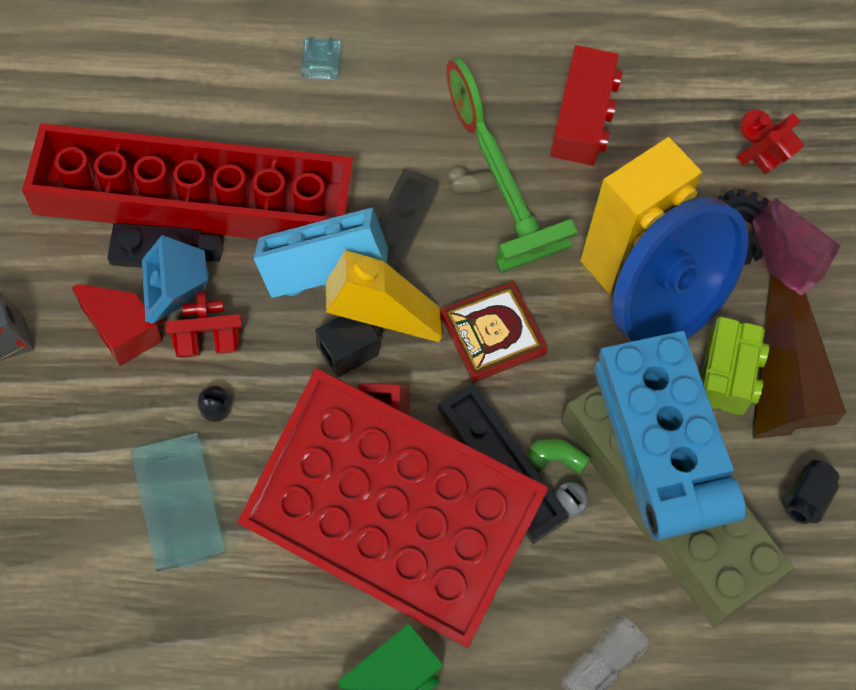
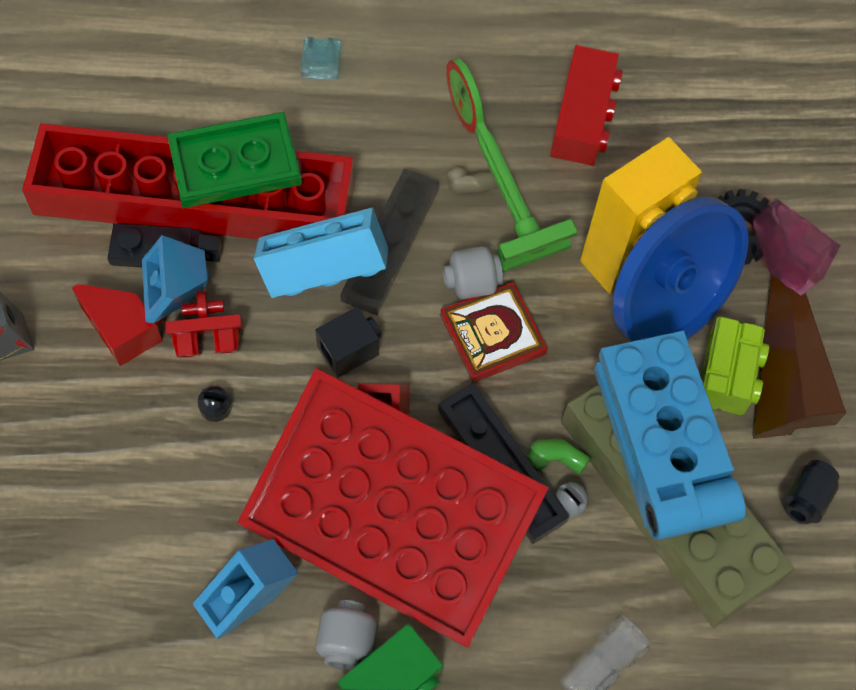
(177, 503): clear light blue piece -> none
(234, 159): none -> green tile
(244, 586): none -> dark azure slope
(346, 635): none -> light grey head
(380, 296): yellow slope -> none
(473, 272): none -> light grey head
(771, 142): red hips -> none

